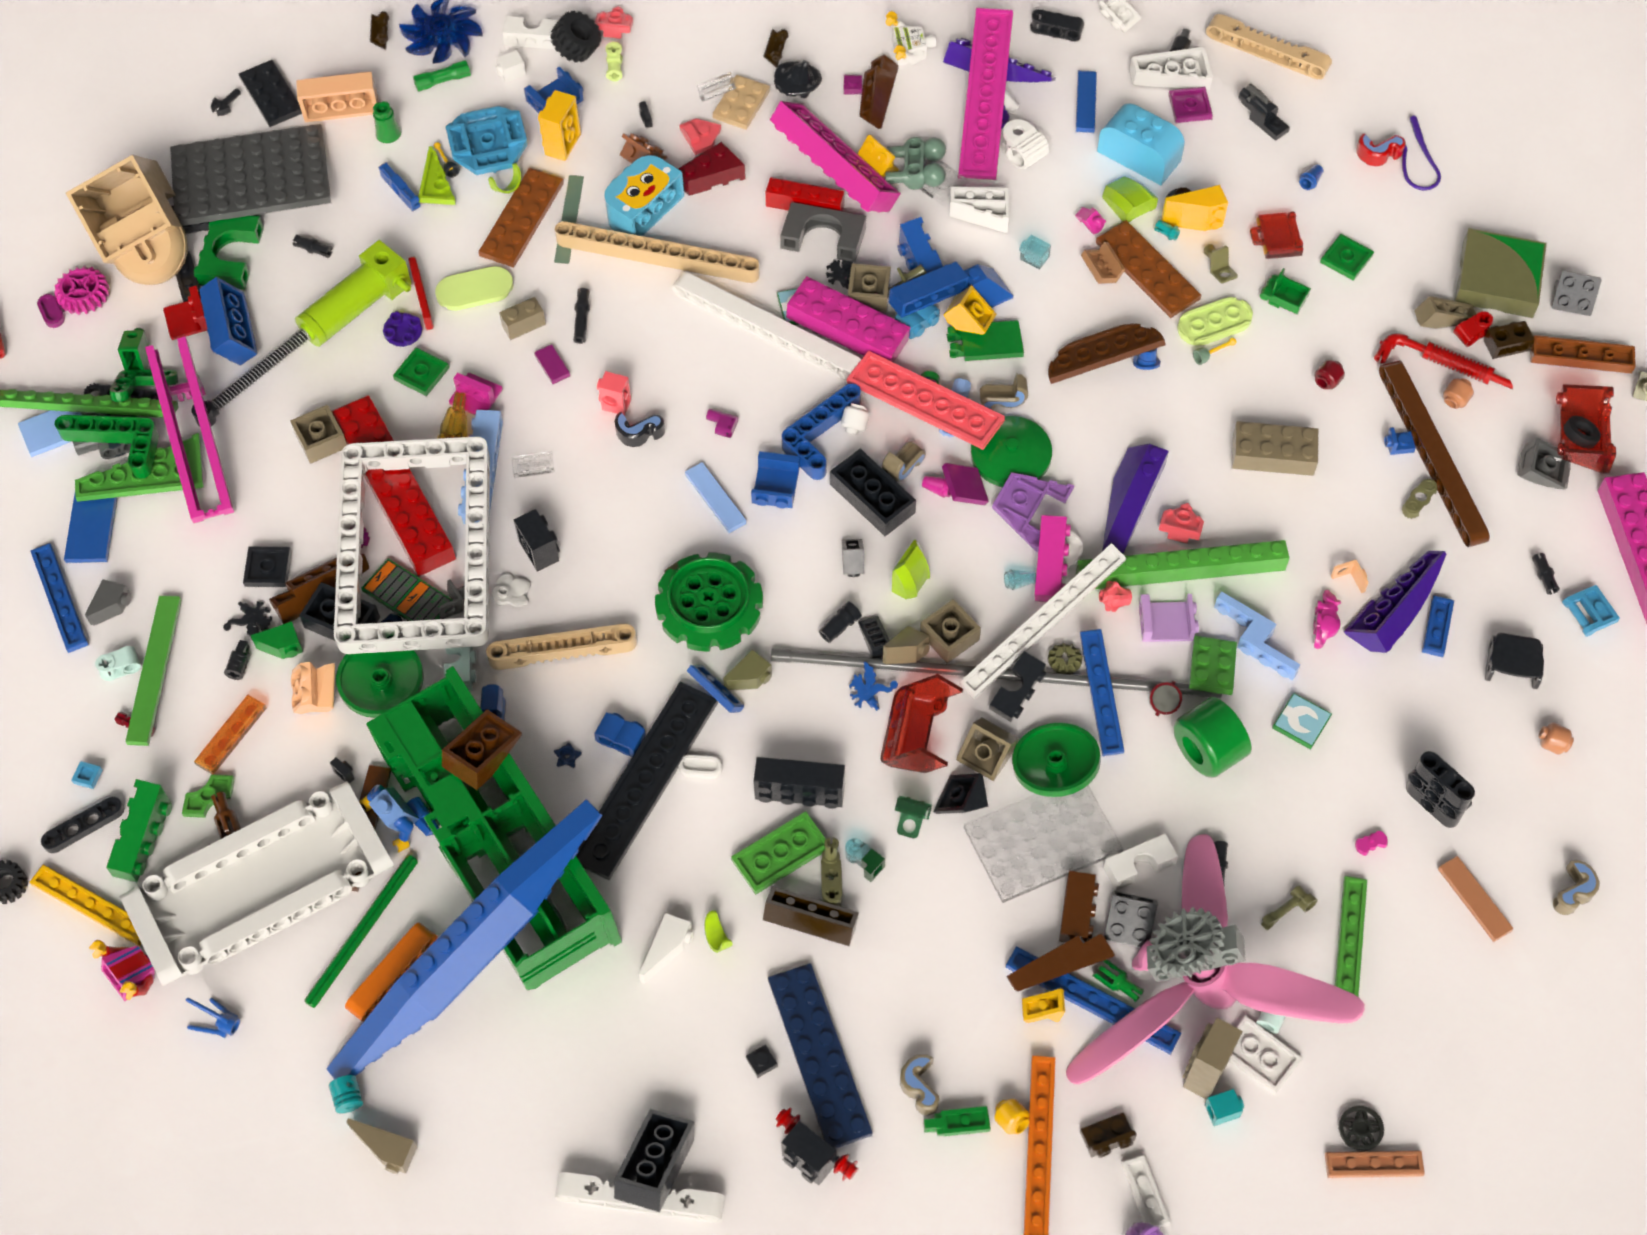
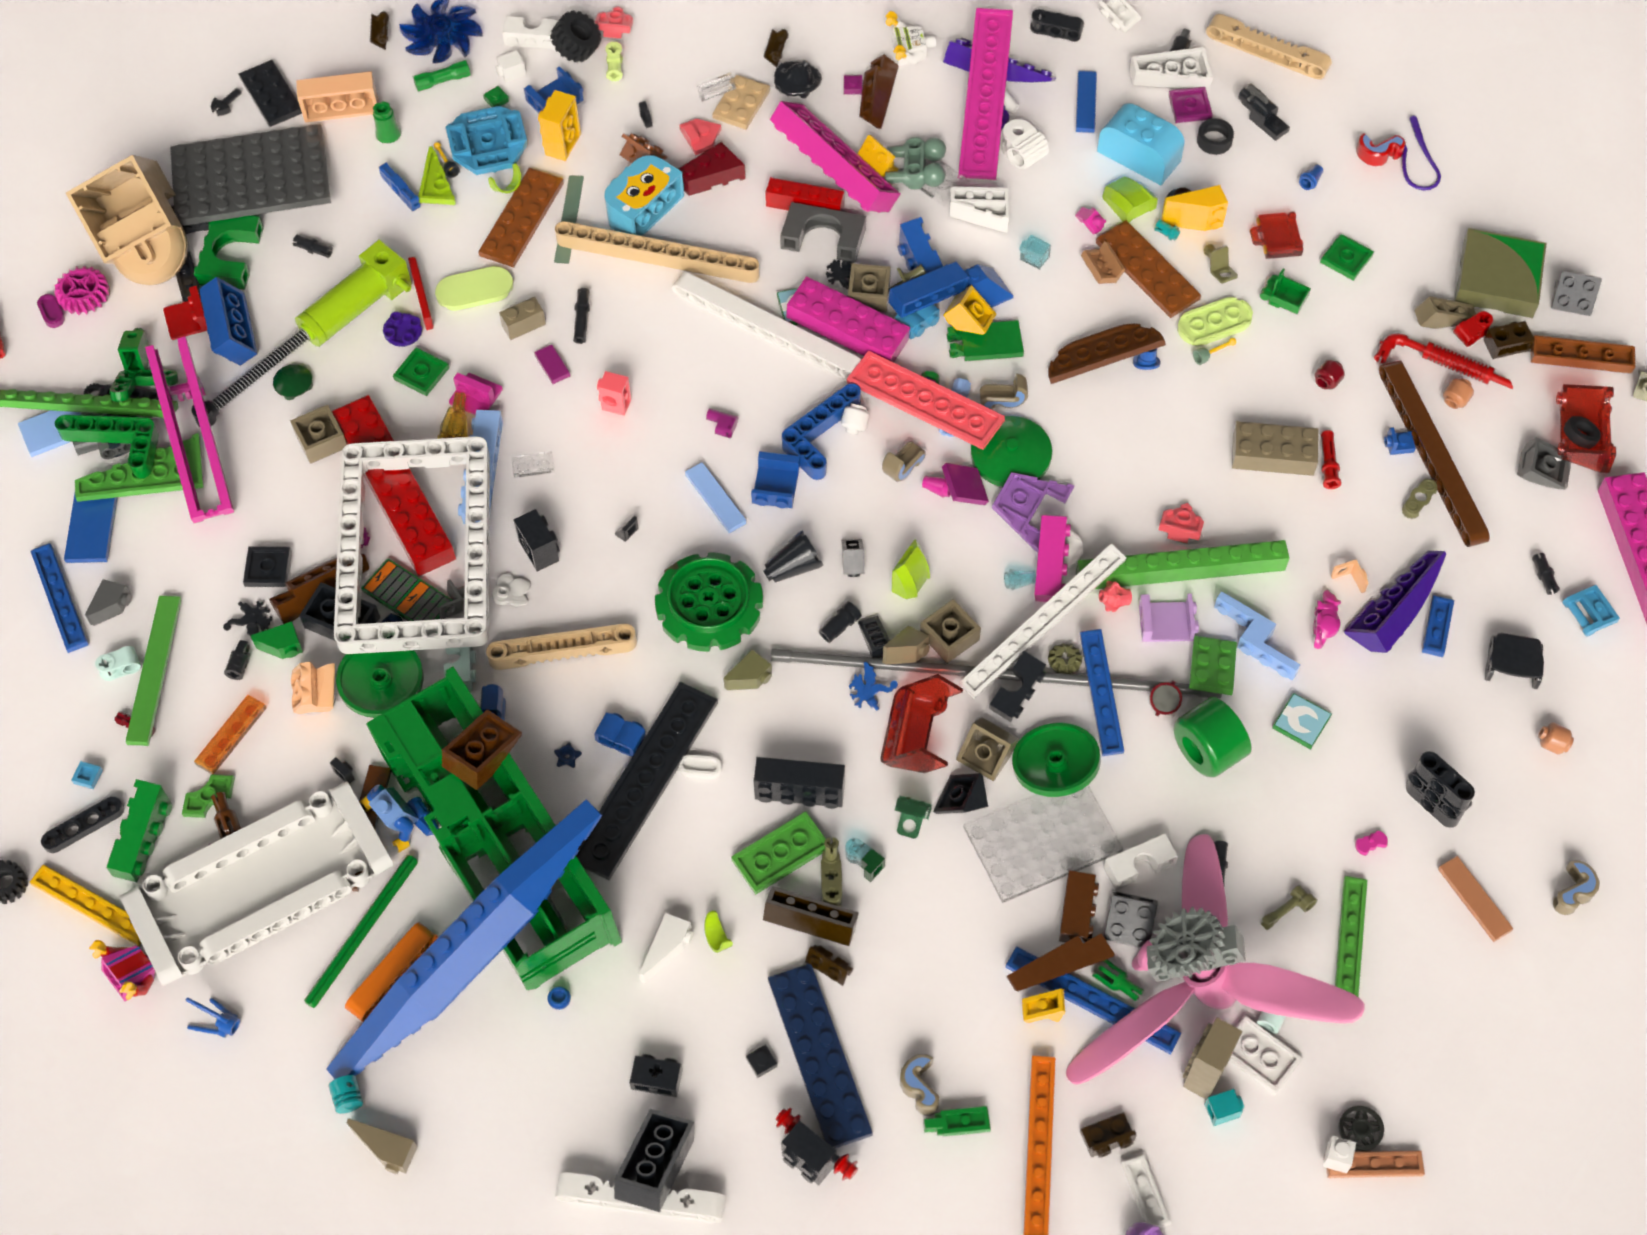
(292, 381): none -> dark green dish
(496, 97): none -> green plate
(559, 998): none -> blue plate
(627, 529): none -> black slope
(639, 432): black animal -> none
(664, 1084): none -> black brick
(715, 688): blue tile -> none
(793, 559): none -> black cone
(821, 960): none -> dark brown hinge
(872, 492): black brick -> none
(1011, 1116): yellow head -> none
(1131, 492): dark purple wedge -> none
(1213, 147): none -> black tyre
(1330, 467): none -> red pin
(1339, 1154): none -> white brick

